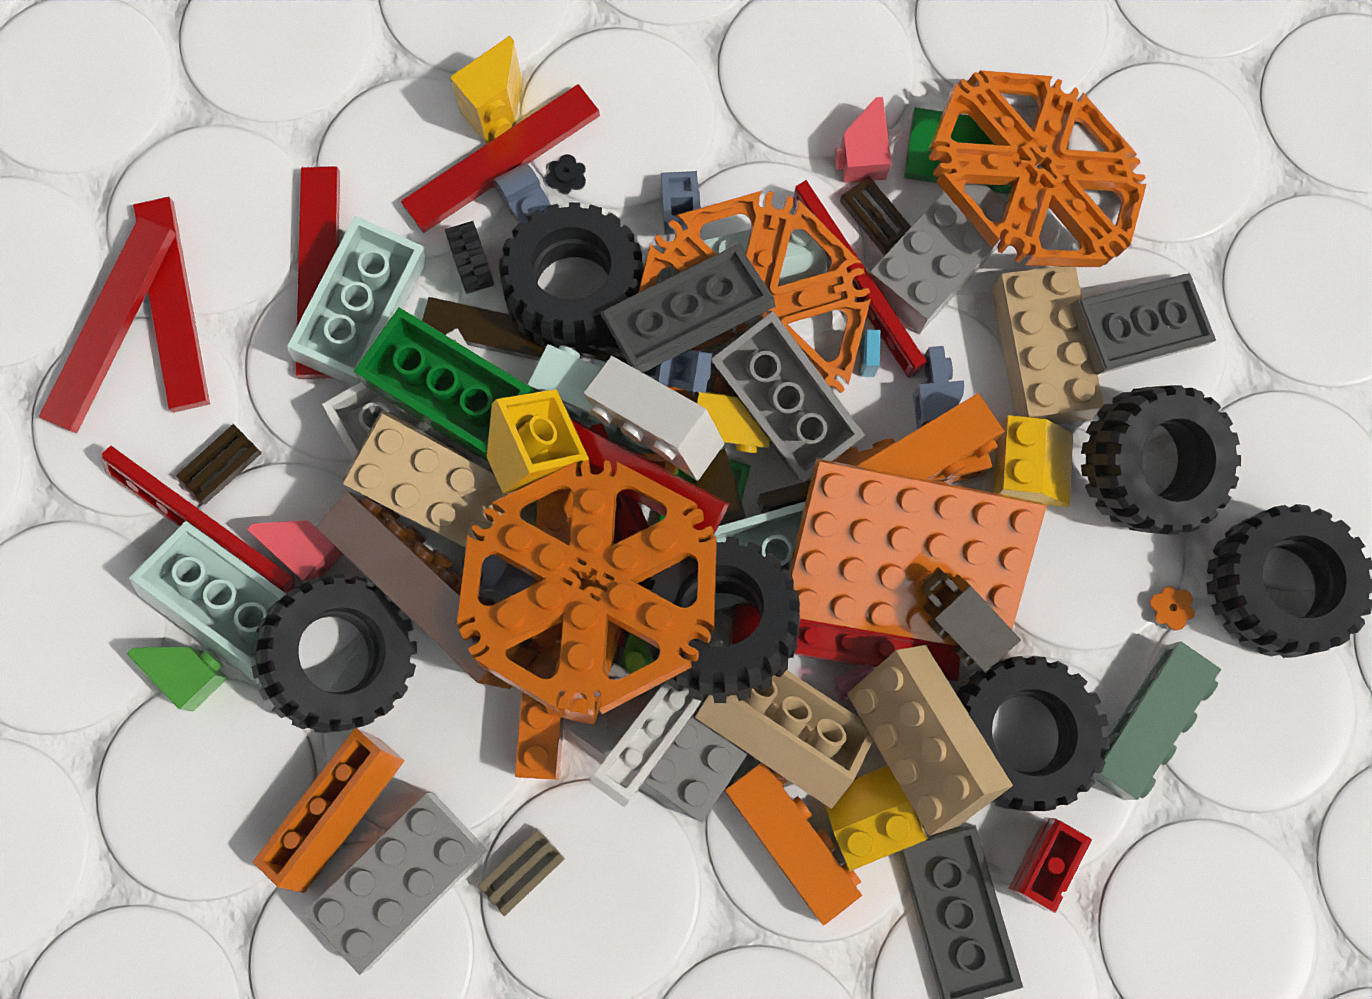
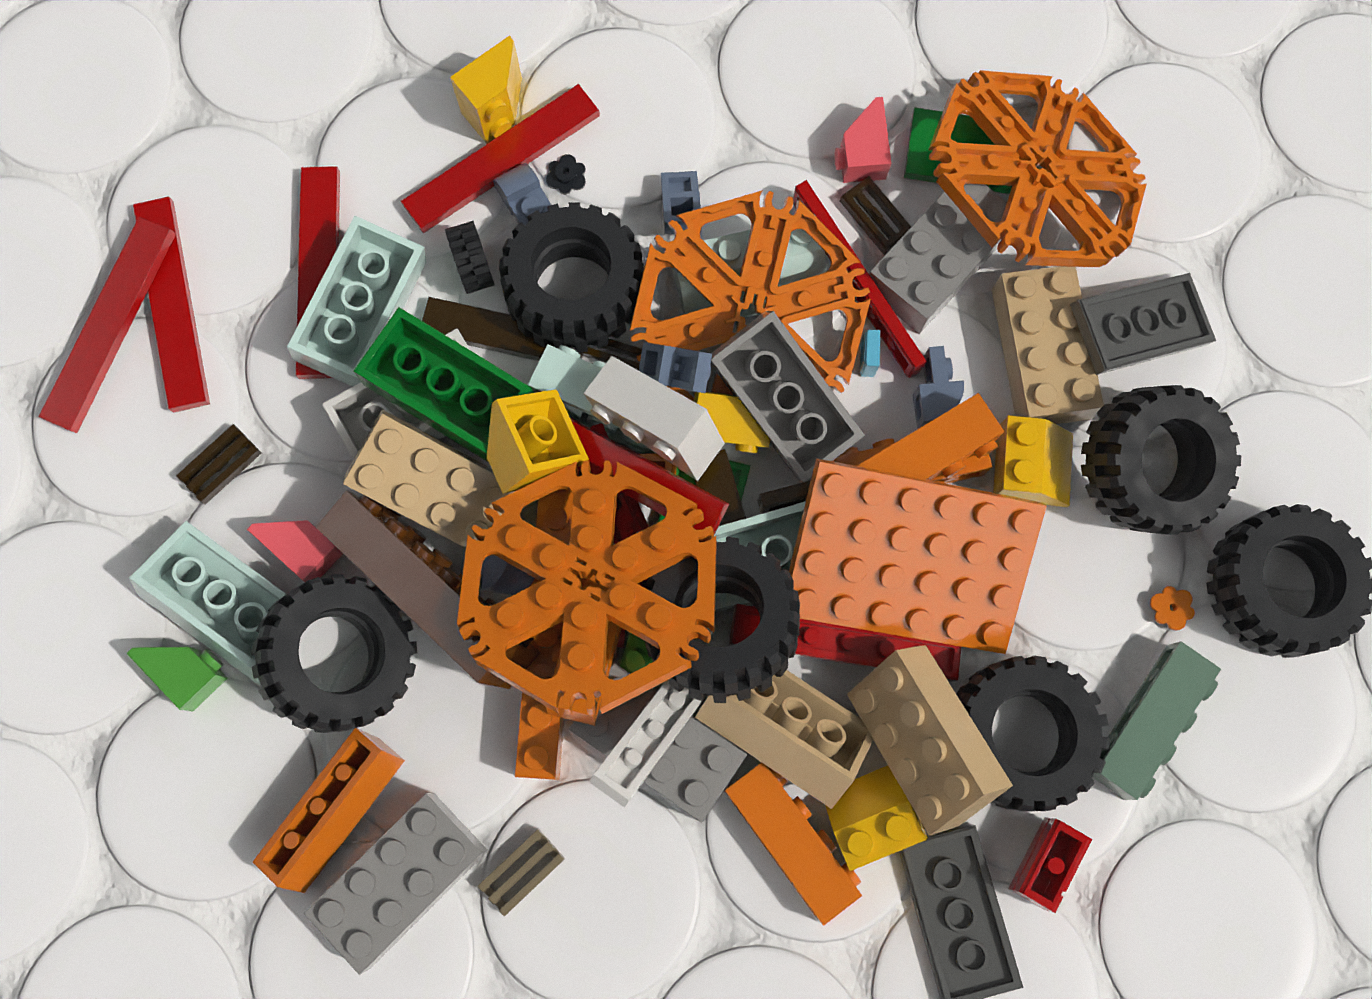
(180, 510): red tile -> none
(687, 309): dark grey tile -> none
(848, 681): clear pink tile -> none
(967, 619): brick -> none

